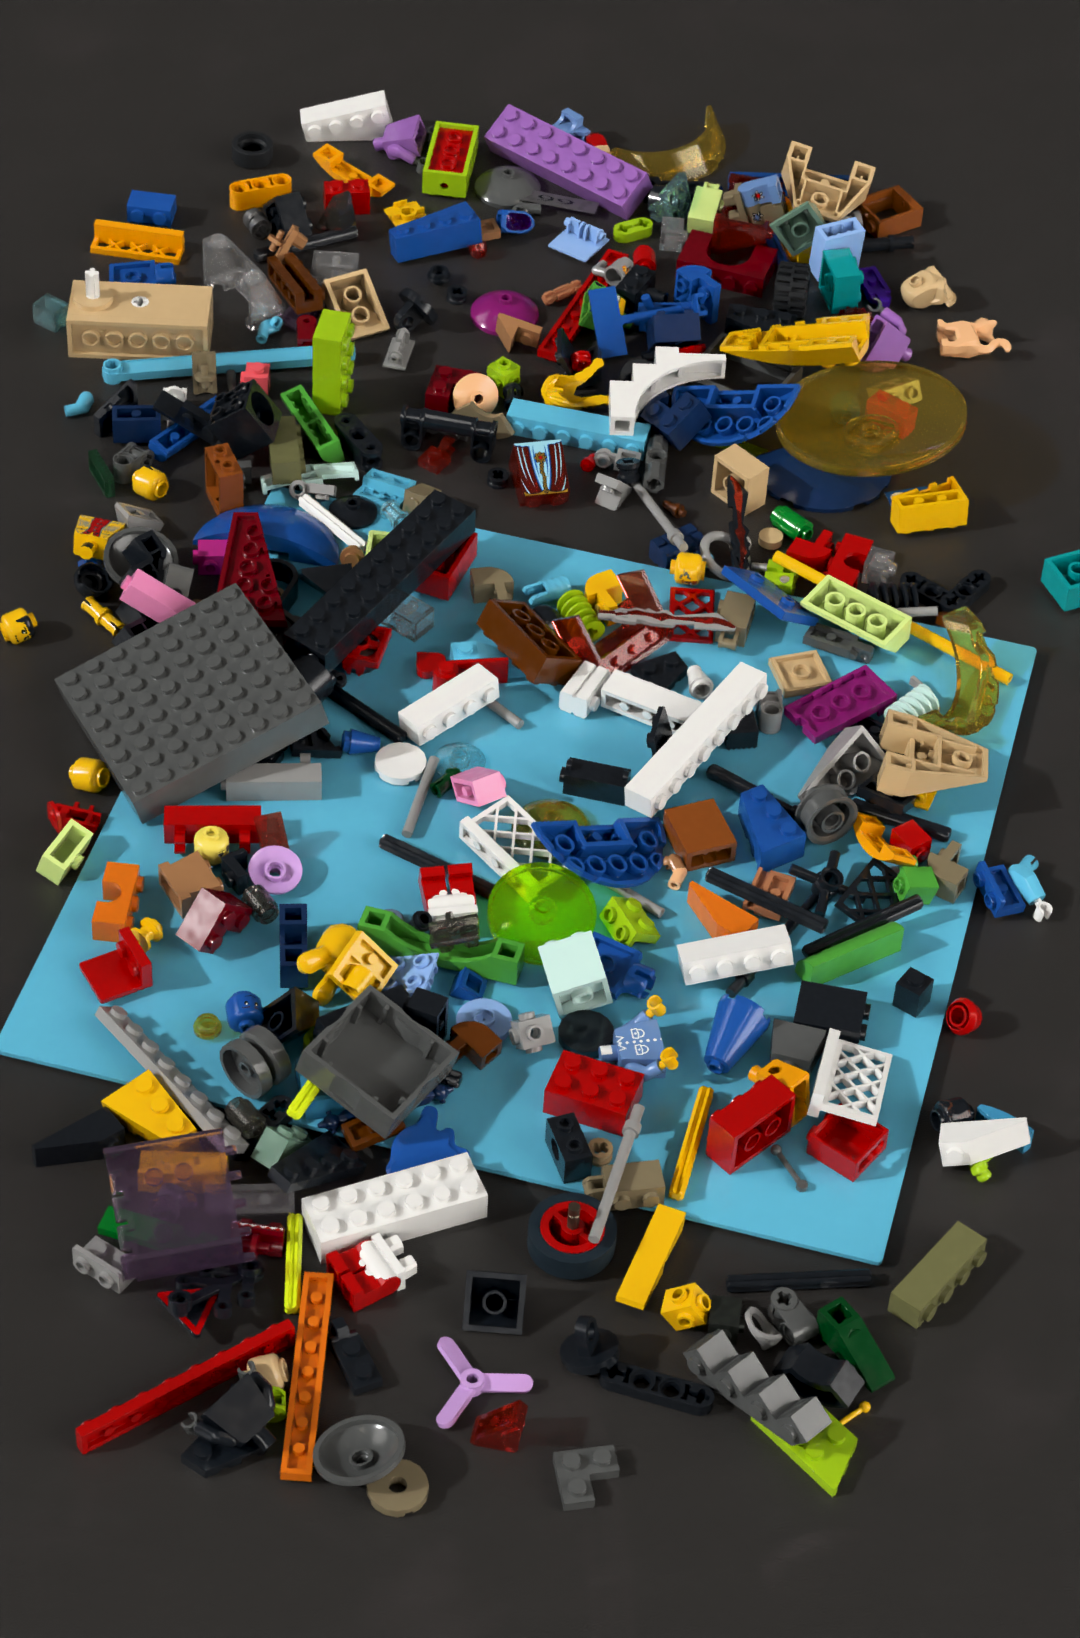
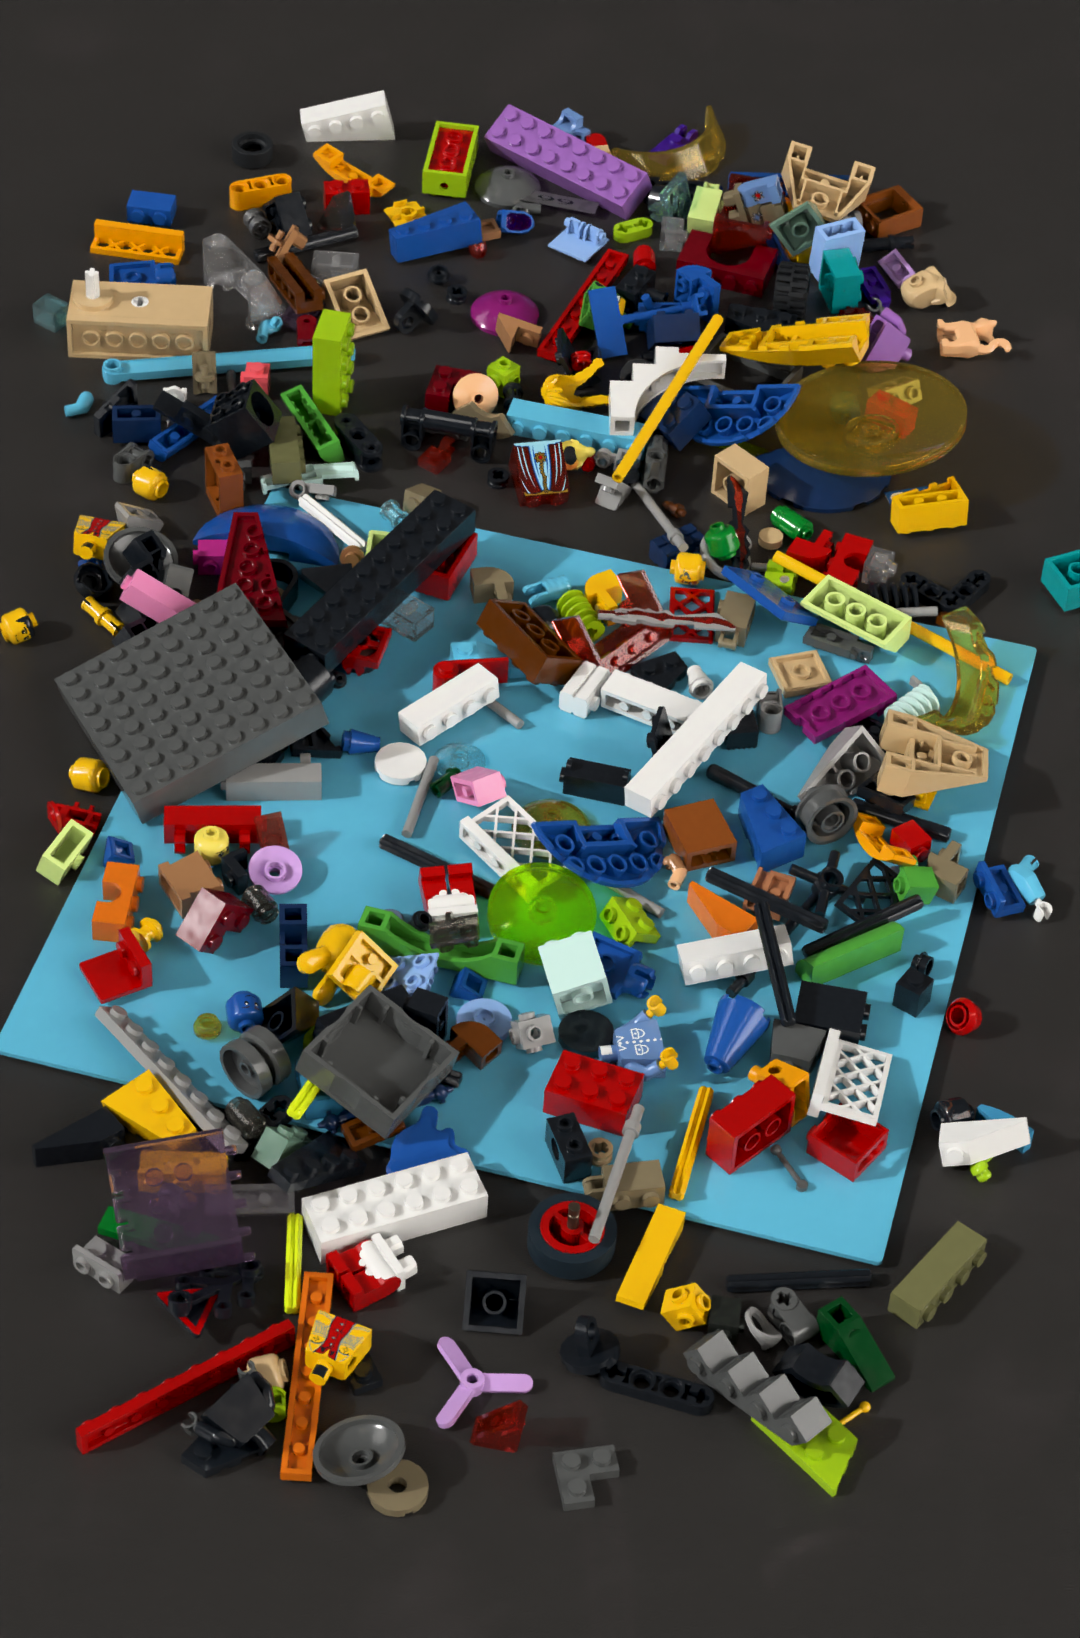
(101, 473): clear green tile -> none
(118, 851): none -> blue slope
(264, 1238): dark red hips -> none
(335, 1347): none -> torso
(354, 511): black dish -> none
(367, 715): black axle -> none
(384, 486): medium azure slope -> none
(399, 350): light grey hinge -> none
(405, 141): medium lavender torso -> none
(425, 663): red tile -> none
(561, 292): nougat axle -> none
(581, 451): none -> light yellow piece
(615, 272): light grey piece -> none
(667, 399): none -> yellow piece
(676, 139): none -> dark purple hinge
(722, 541): none -> green head
(775, 964): none -> black axle
(896, 267): none -> lavender slope
(923, 963): none -> black plate

